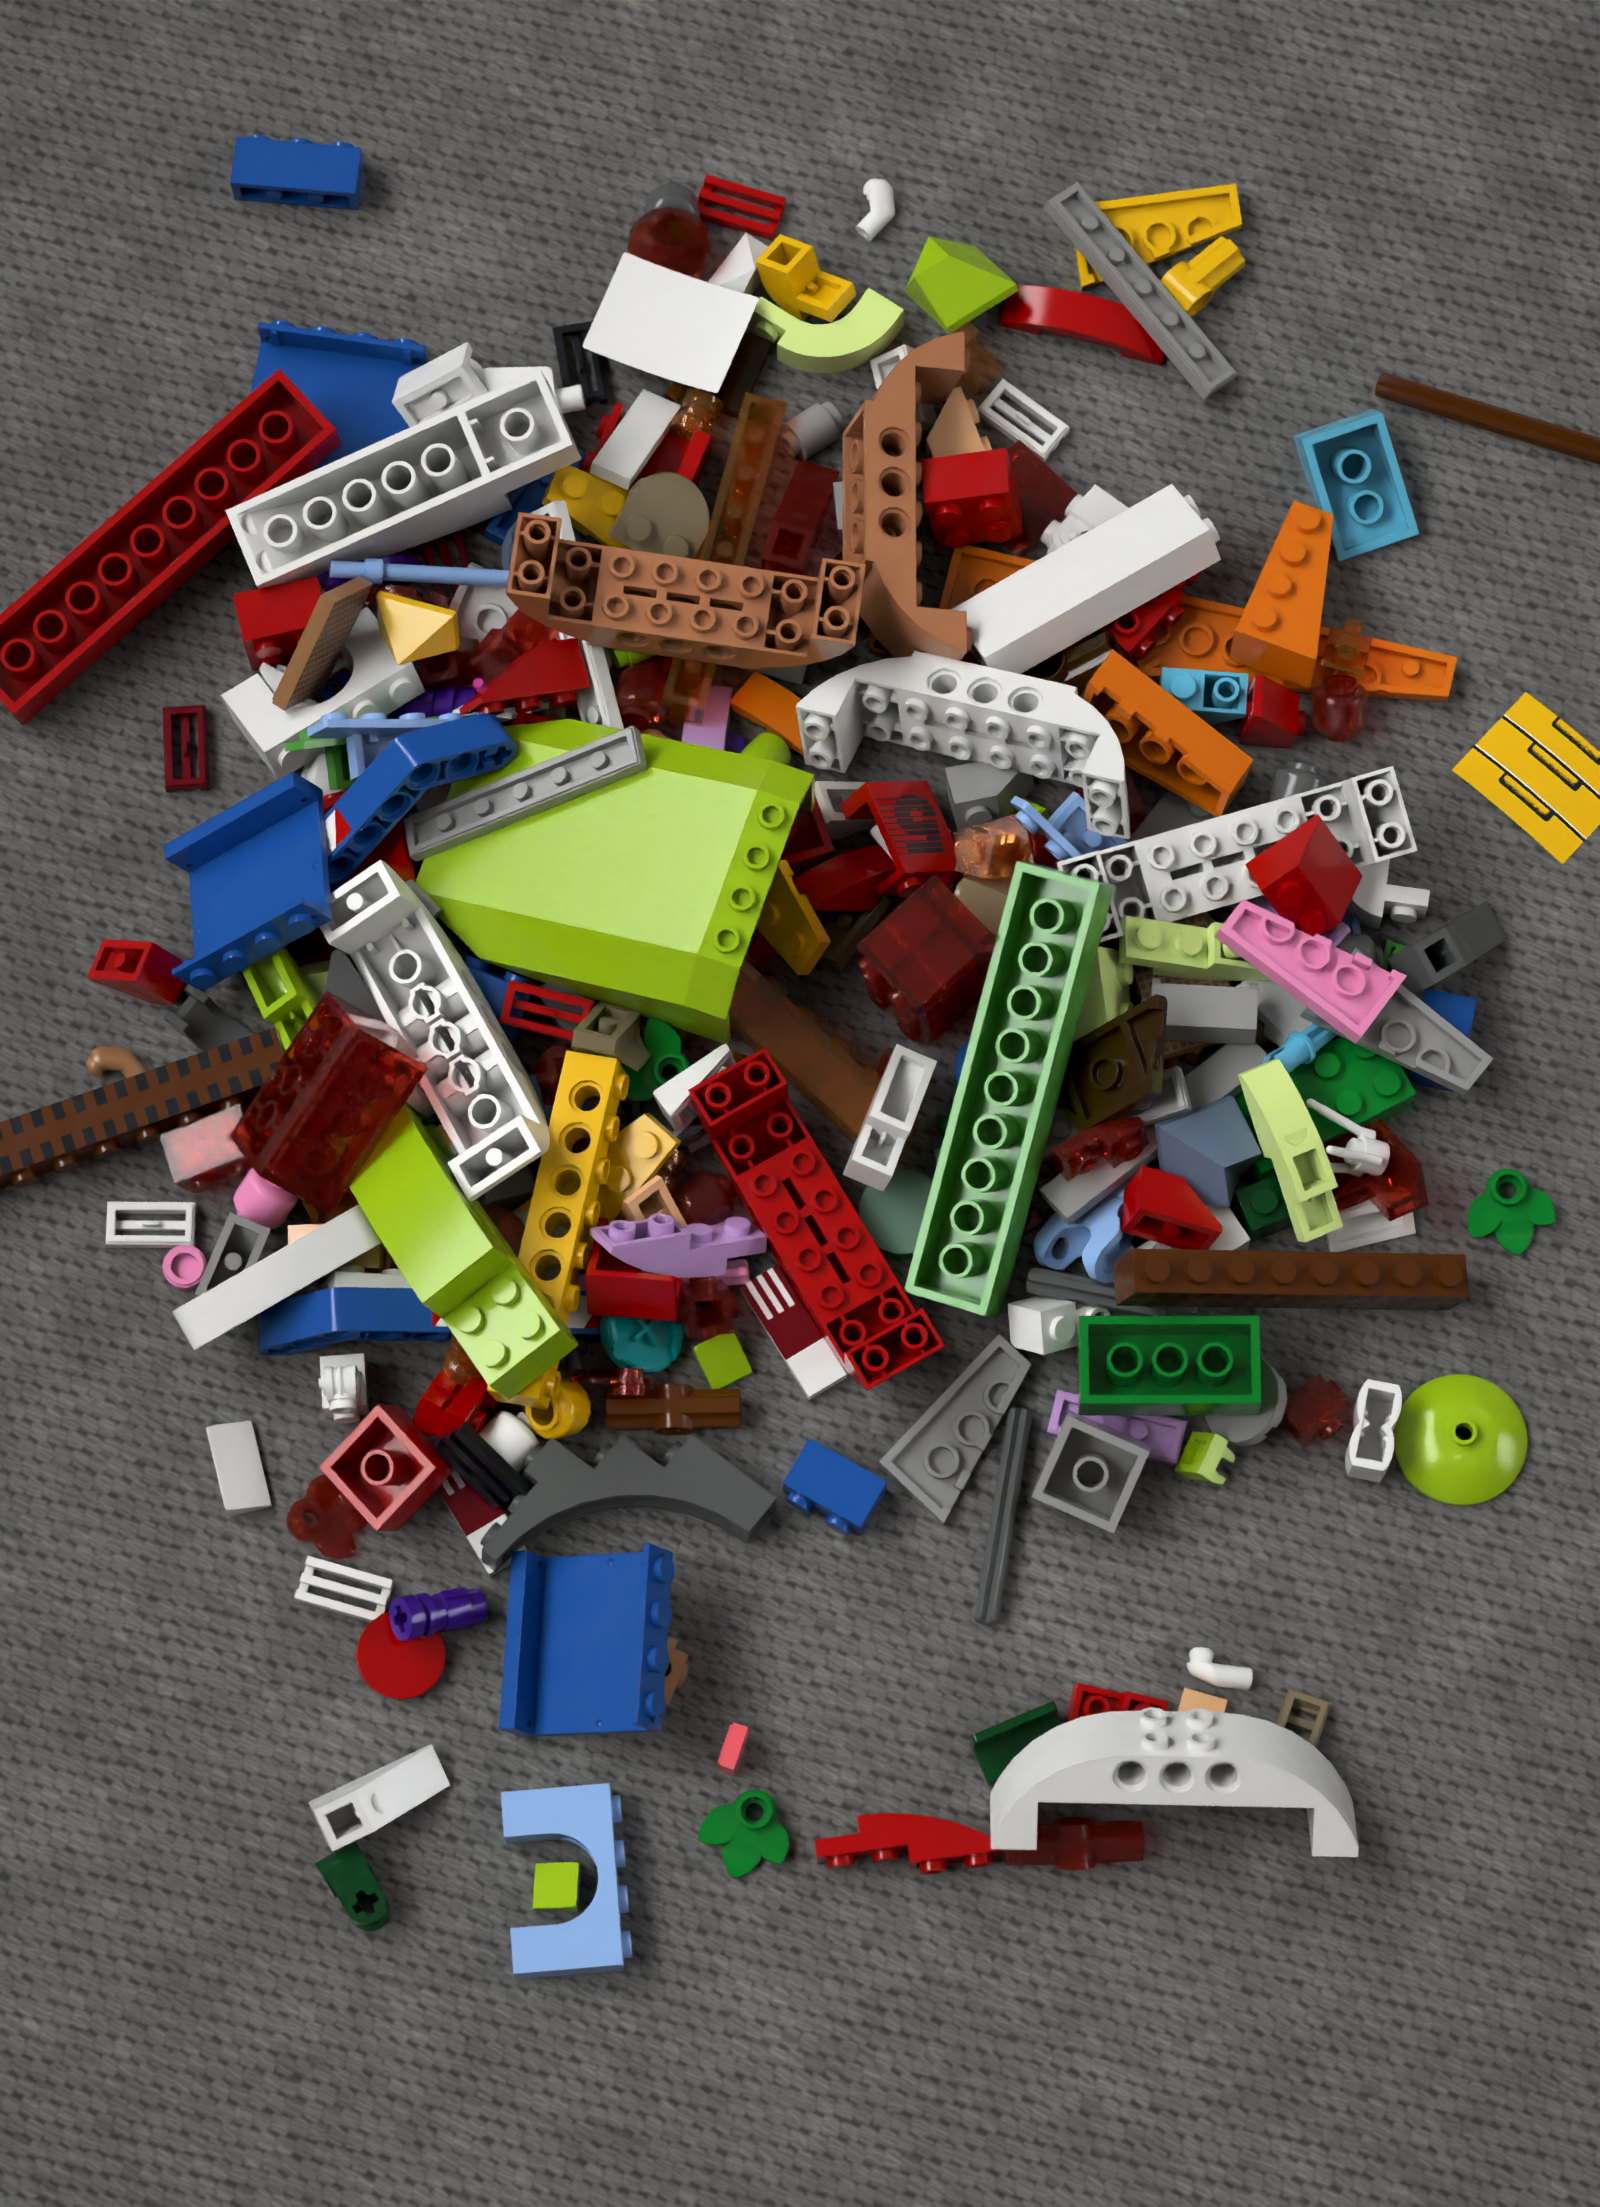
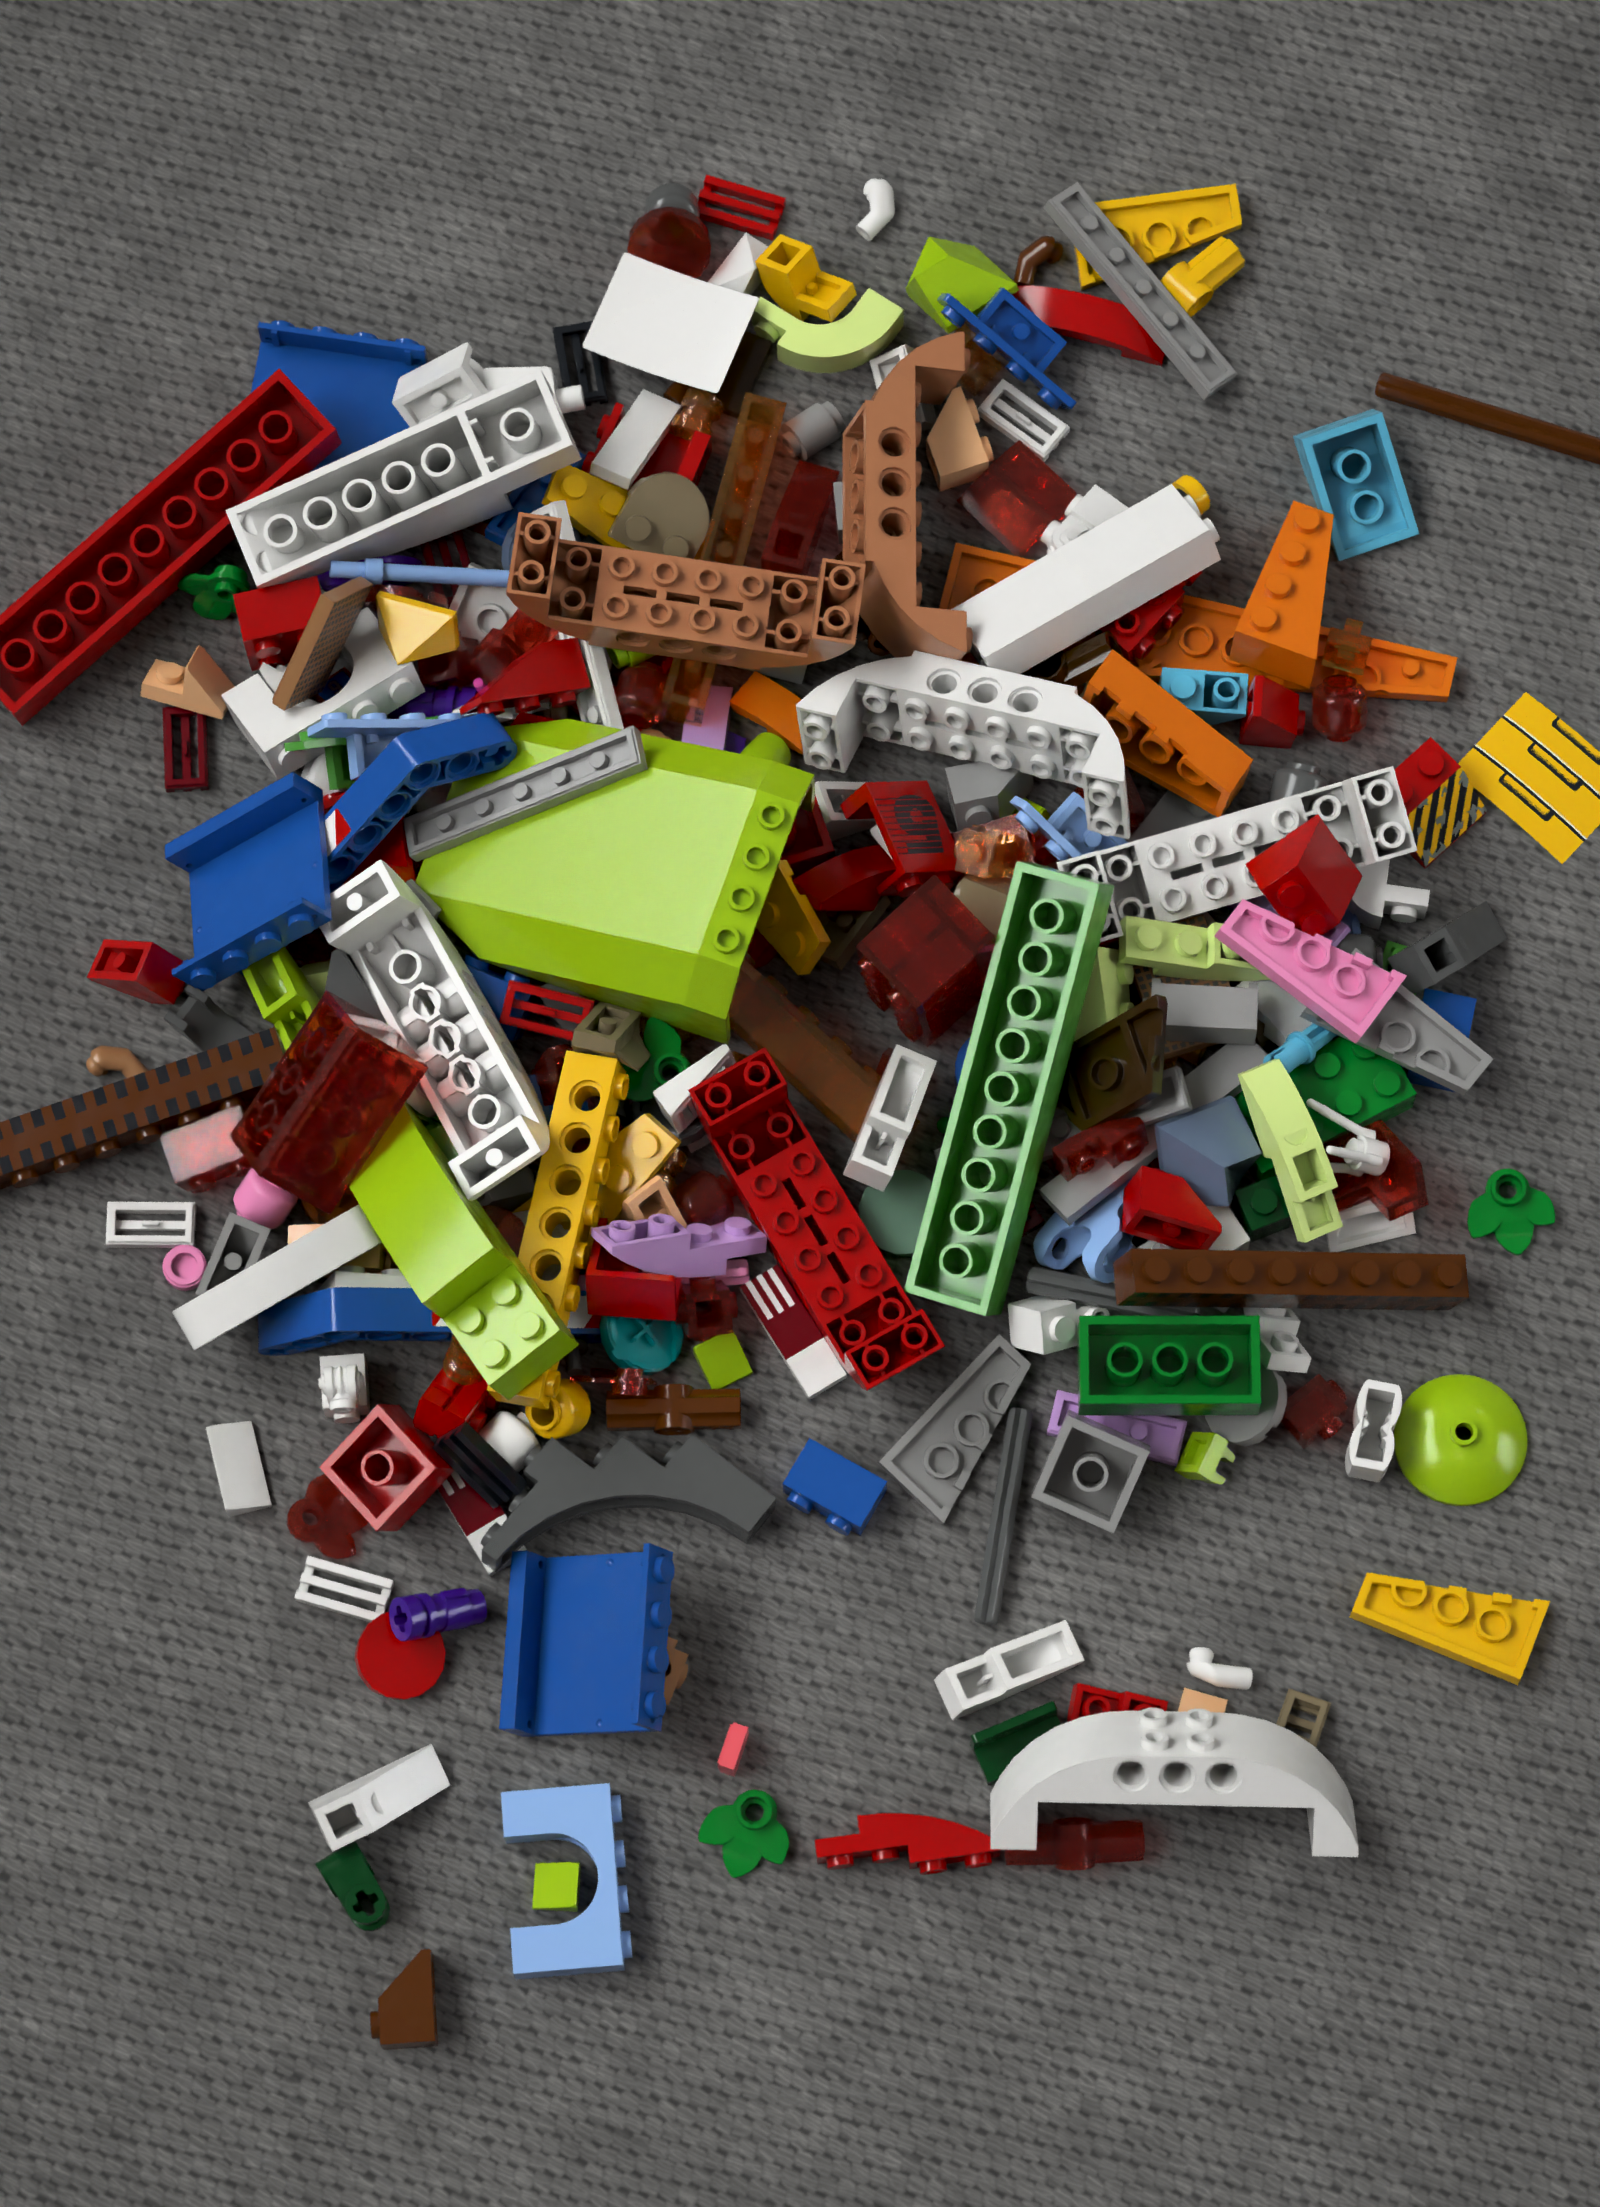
(191, 687): none -> light nougat slope
(215, 591): none -> green plate
(297, 172): blue brick -> none
(408, 2007): none -> reddish brown slope
(972, 498): red brick -> none
(1008, 1669): none -> white slope
(1017, 336): none -> blue bracket
(1034, 255): none -> reddish brown arm
(1190, 486): none -> yellow tile
(1278, 1340): none -> white slope
(1436, 800): none -> slope
(1470, 1627): none -> yellow wing

